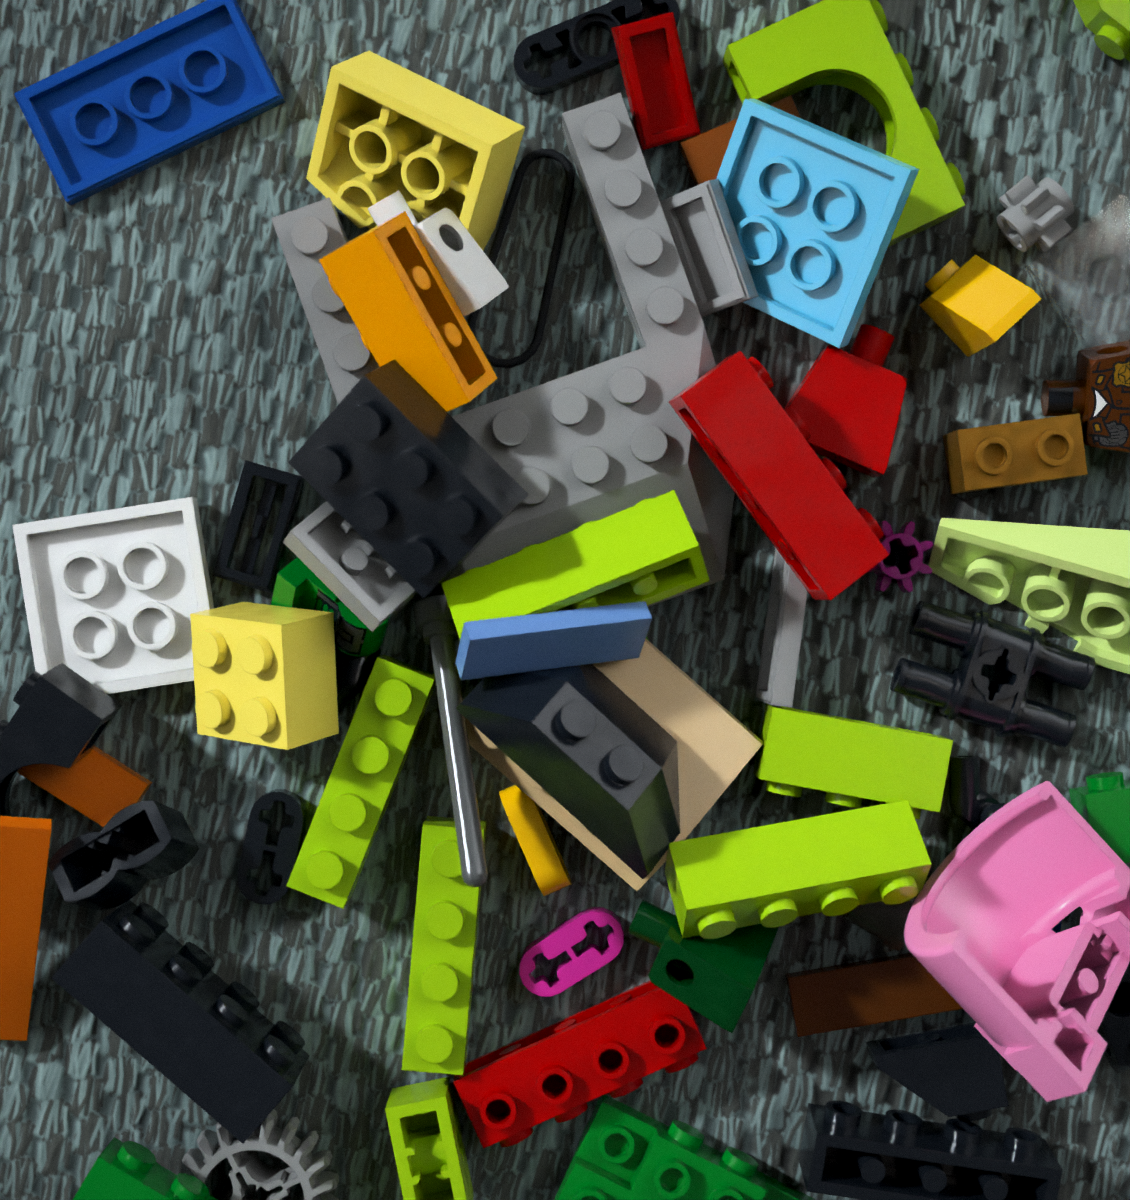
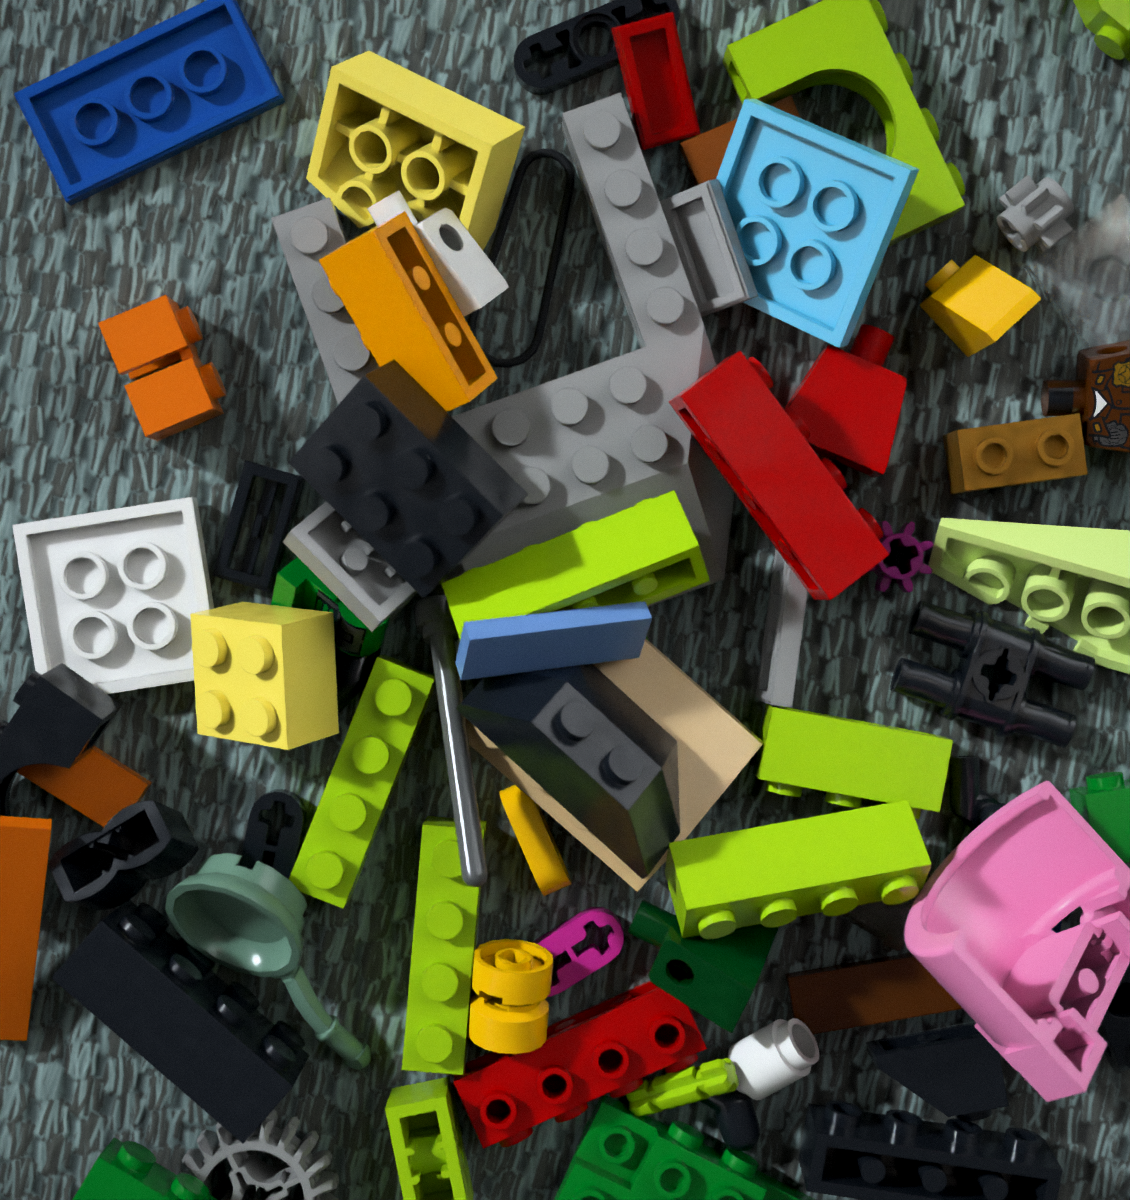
(150, 340): none -> orange piece
(255, 928): none -> sand green piece
(510, 995): none -> yellow wheel
(684, 1087): none -> lime axle
(735, 1119): none -> black arm
(773, 1057): none -> white brick

